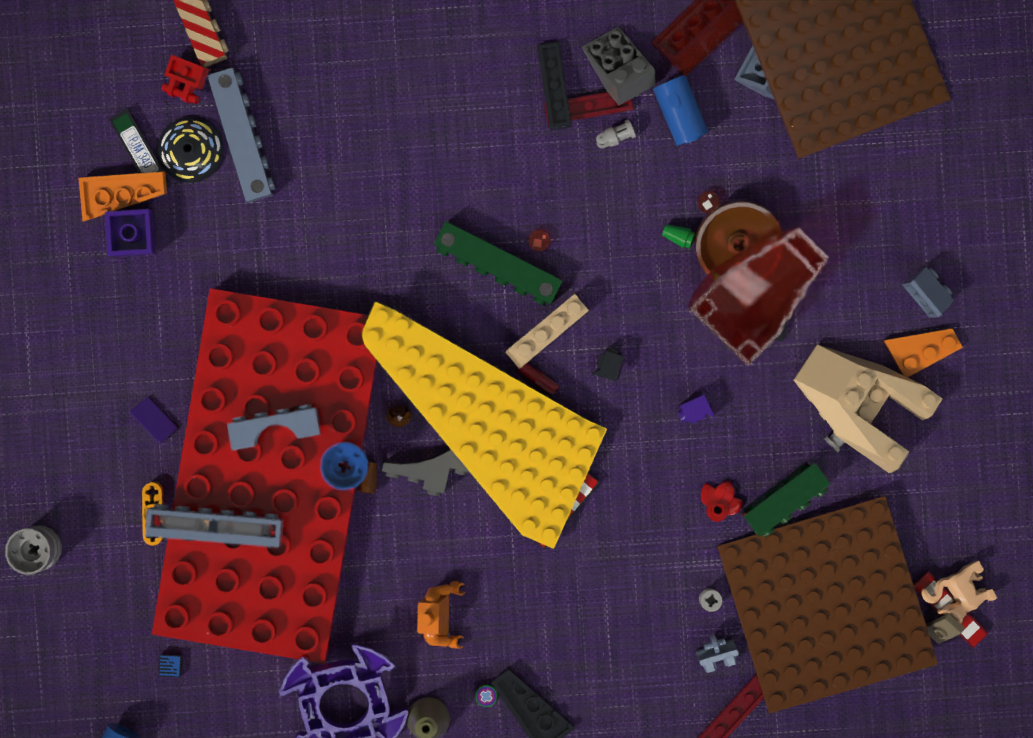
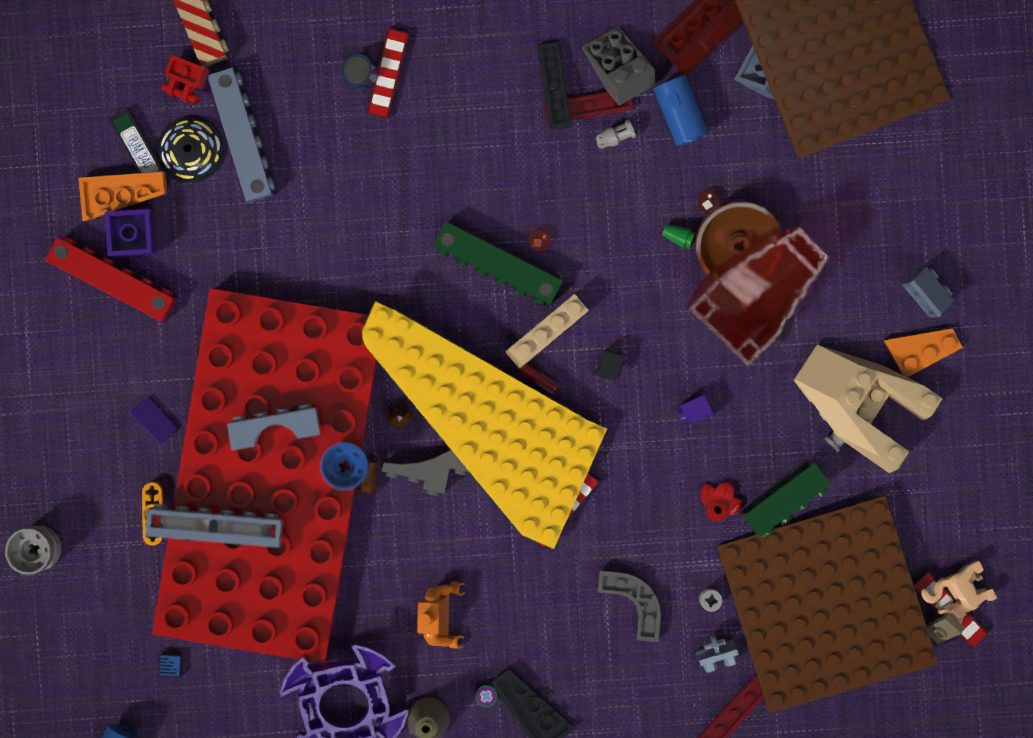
(110, 279): none -> red piece
(359, 71): none -> piece
(389, 72): none -> tile
(641, 594): none -> dark grey plate

